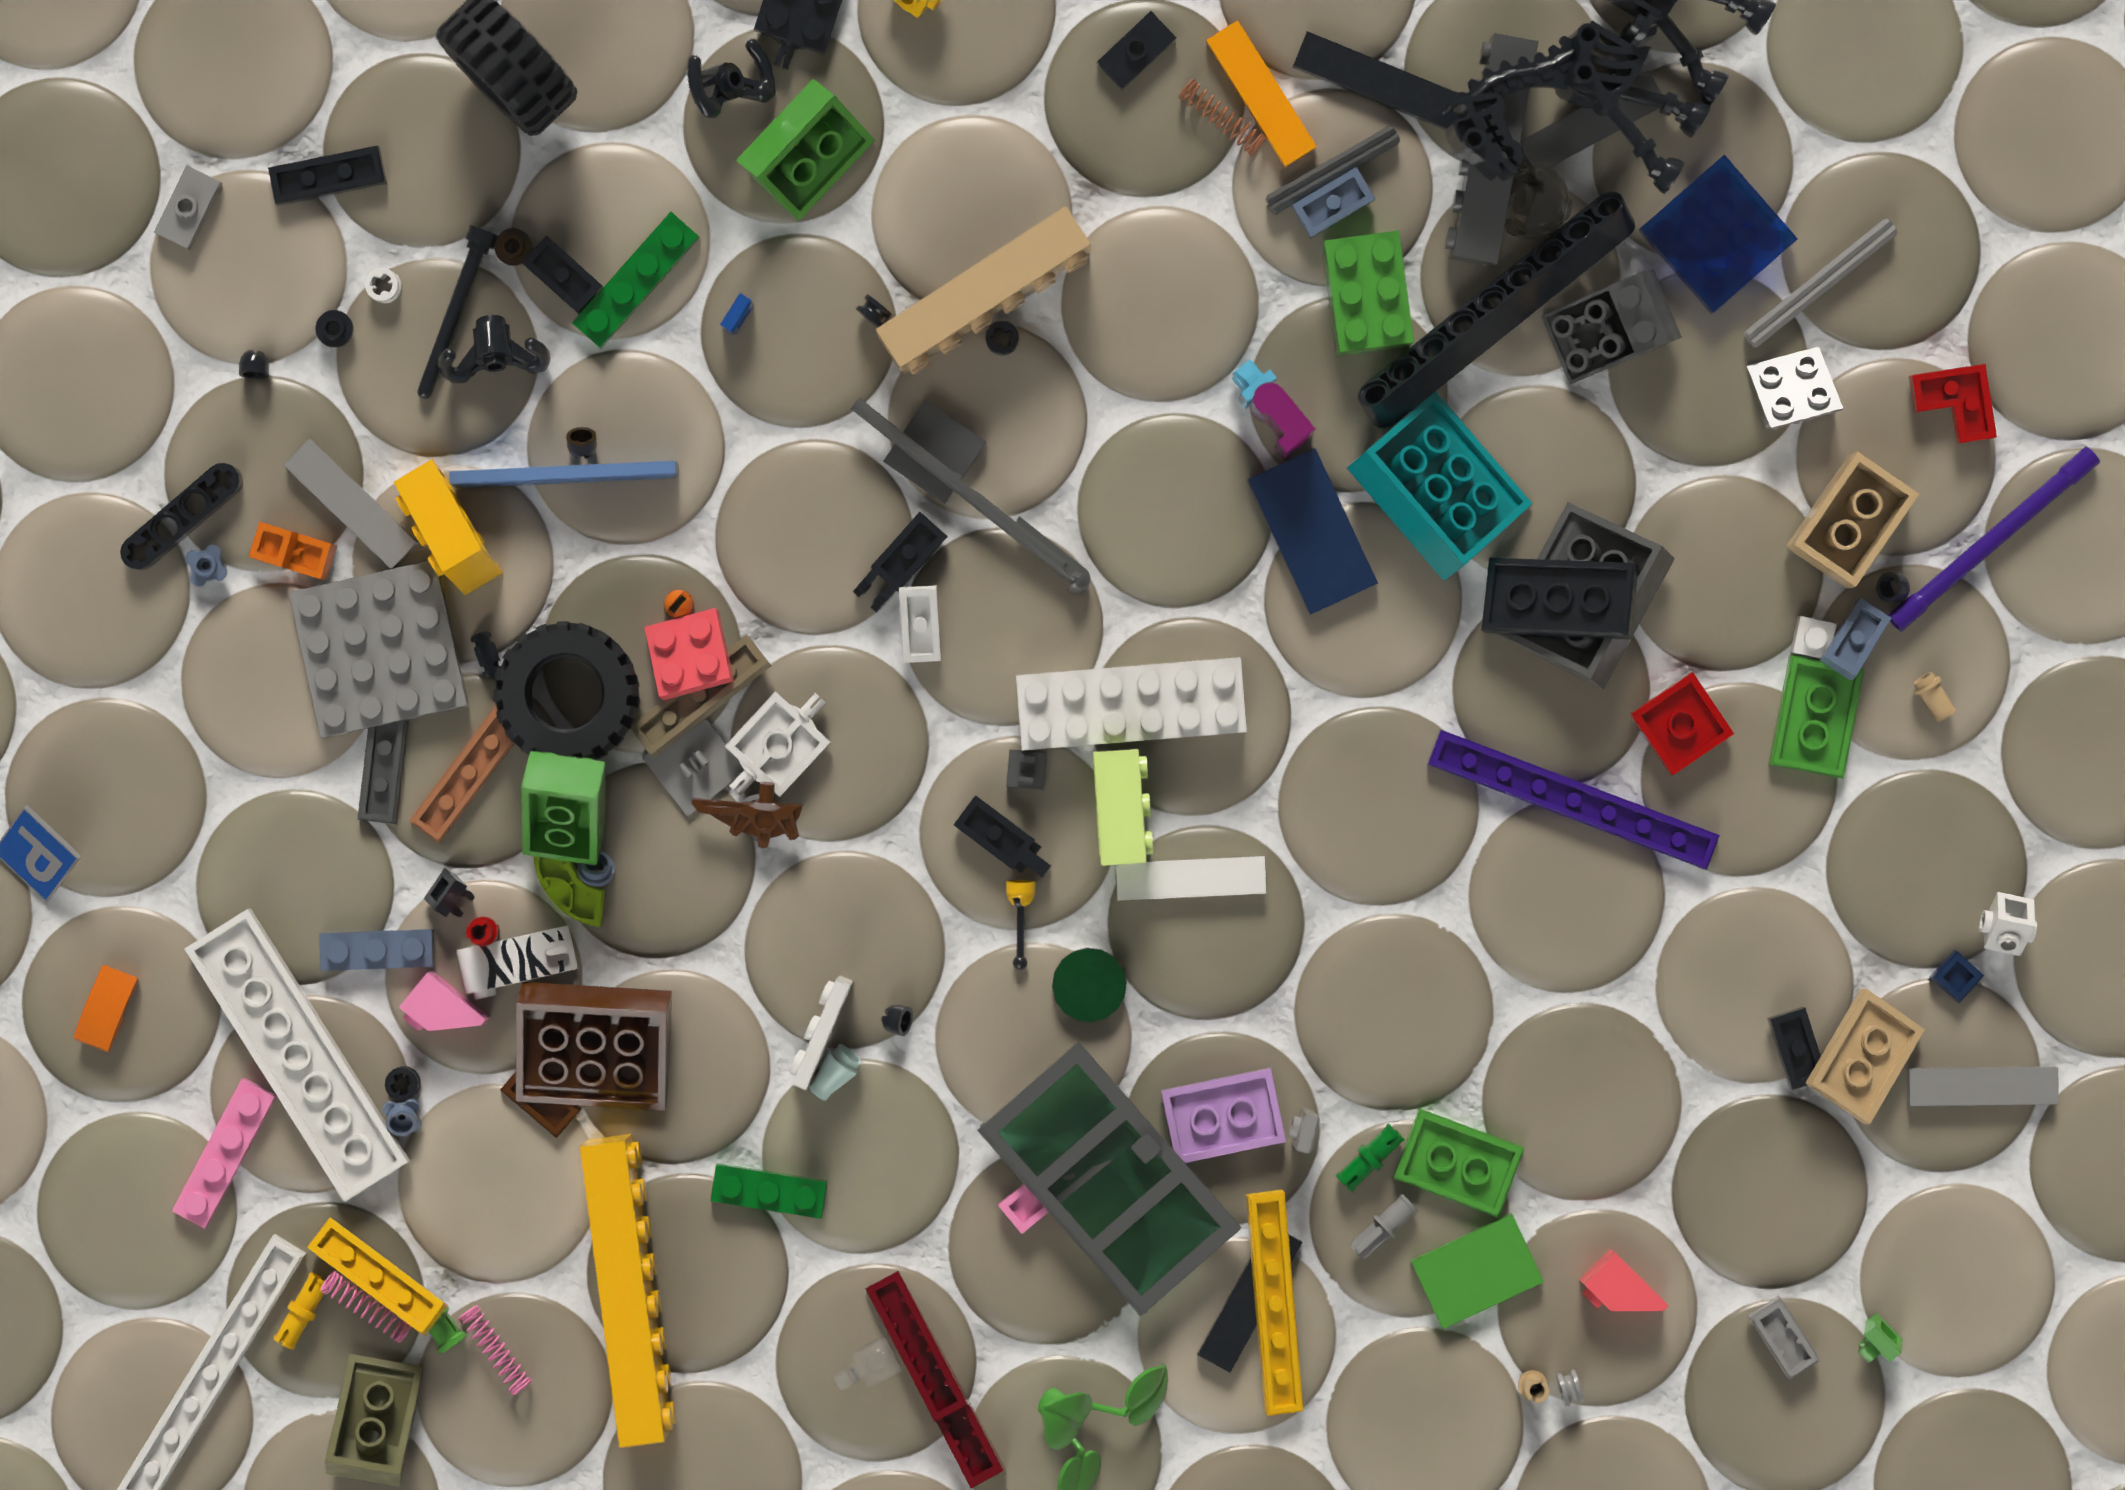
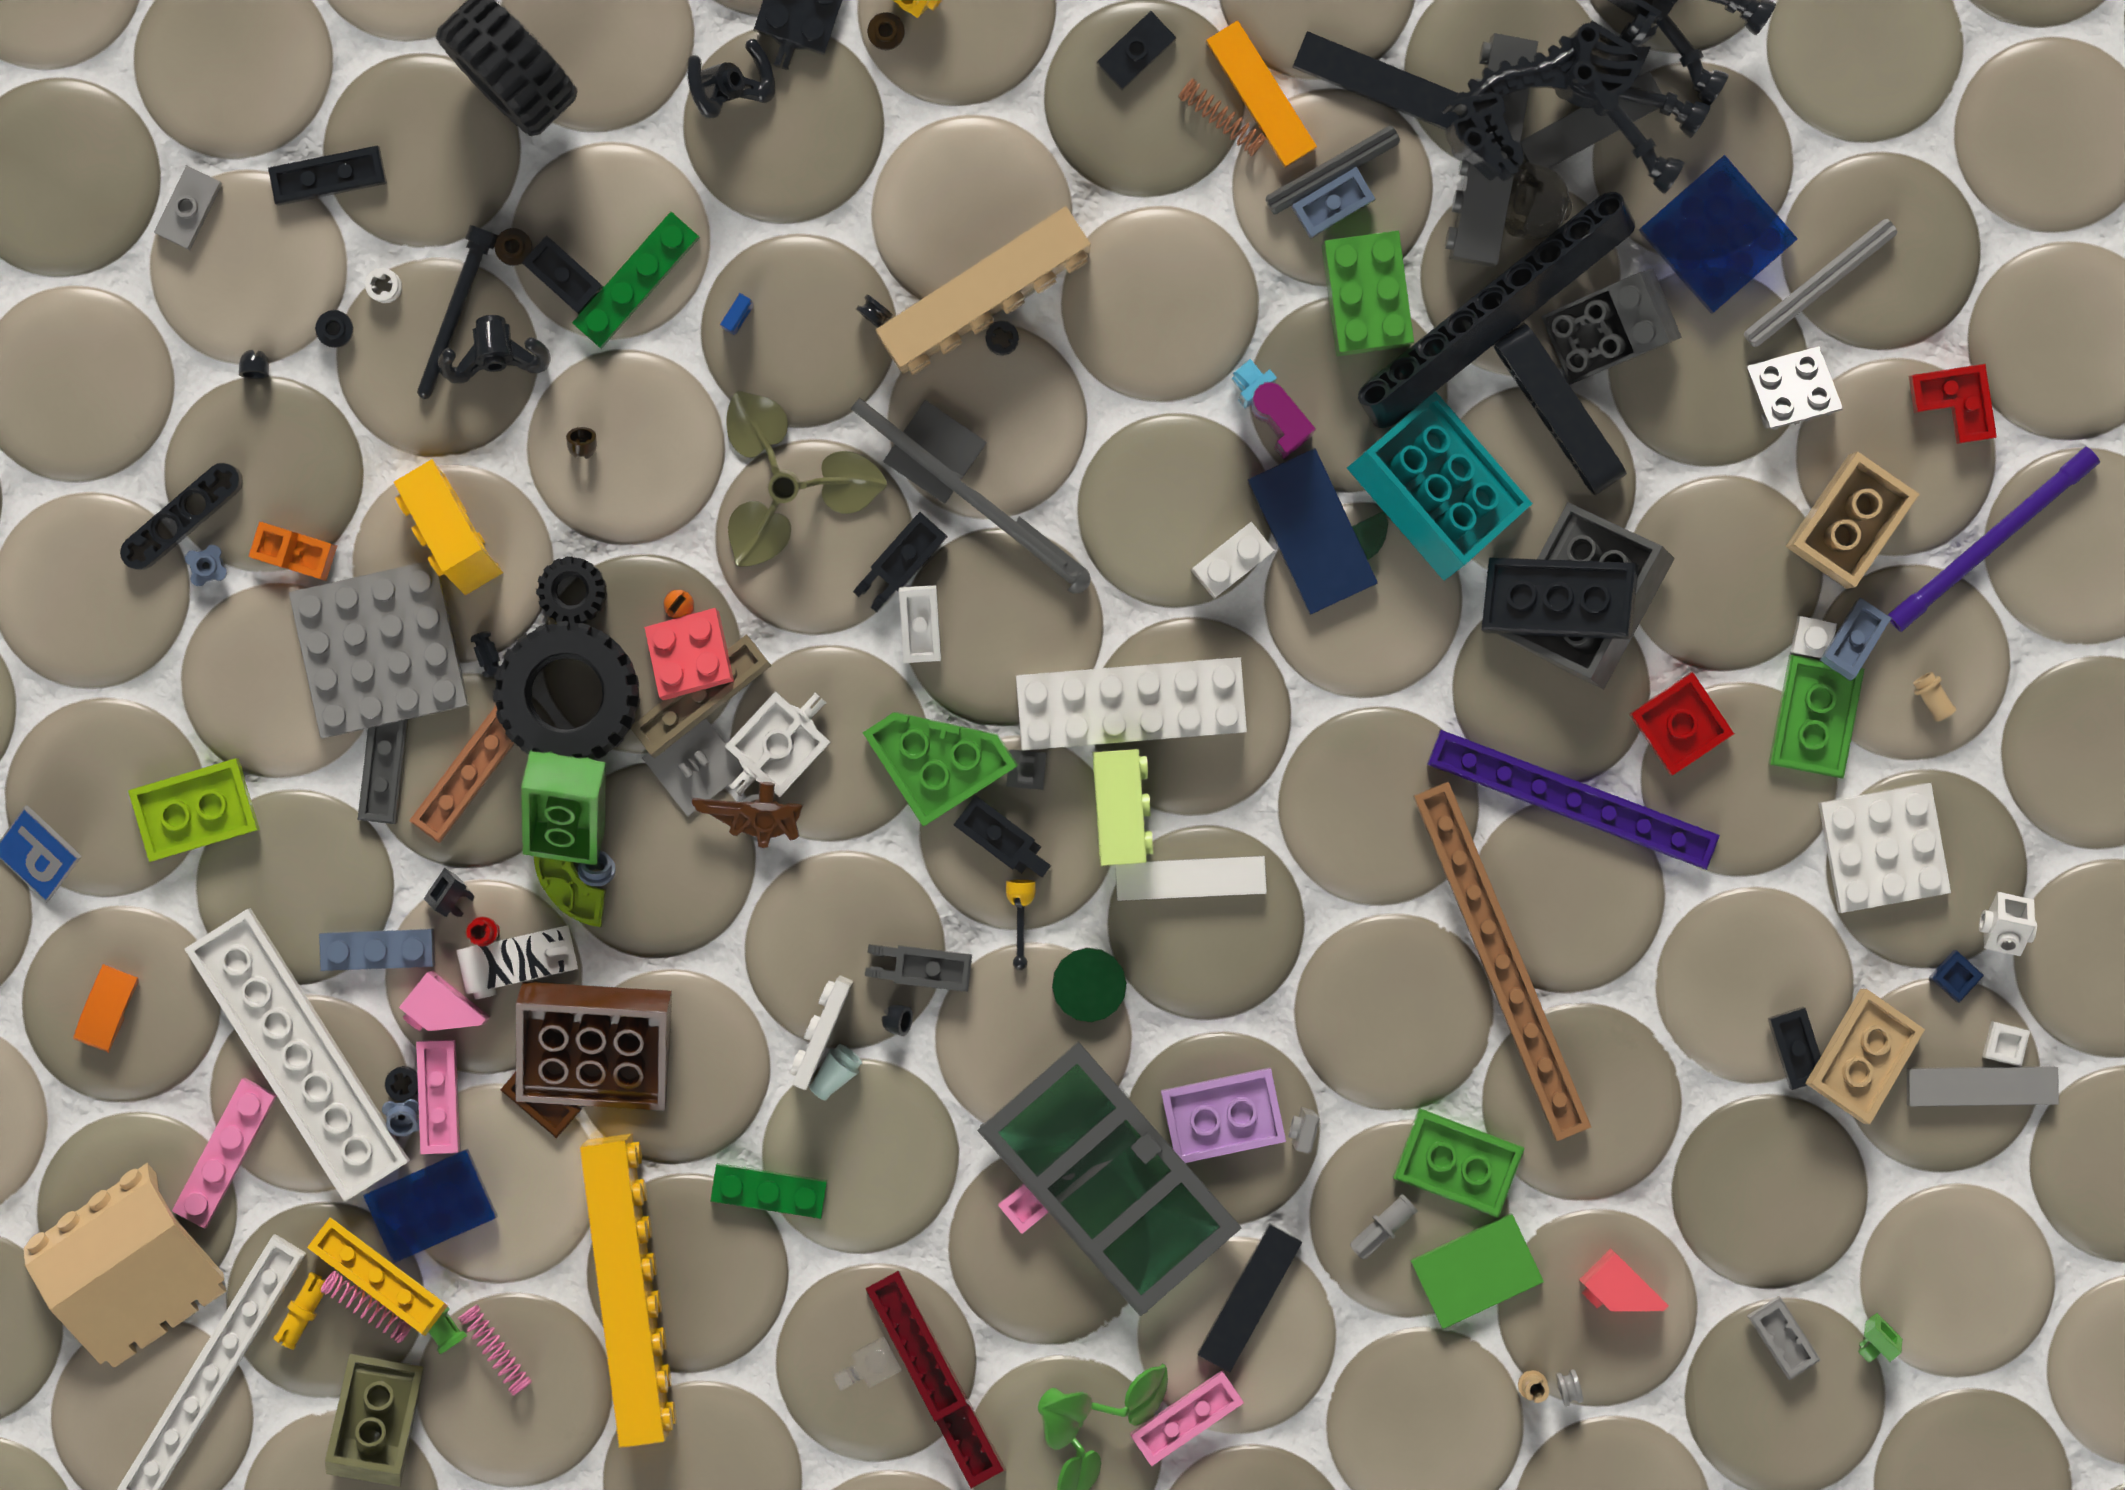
(121, 1269): none -> tan hinge
(193, 810): none -> lime plate
(351, 504): light grey tile -> none
(430, 1205): none -> clear blue plate
(438, 1096): none -> bright pink plate
(564, 474): medium blue tile -> none
(564, 568): none -> black tyre
(761, 533): none -> olive plant
(806, 149): bright green slope -> none
(891, 41): none -> dark brown plate
(924, 967): none -> dark grey hinge
(937, 761): none -> bright green plate
(1186, 1418): none -> bright pink plate
(1232, 560): none -> white brick
(1274, 1302): yellow tile -> none
(1370, 1157): green pin -> none
(1372, 533): none -> clear green tile
(1502, 961): none -> medium nougat plate
(1559, 409): none -> black beam
(1884, 847): none -> white plate
(1890, 590): black hinge -> none
(2006, 1044): none -> white tile

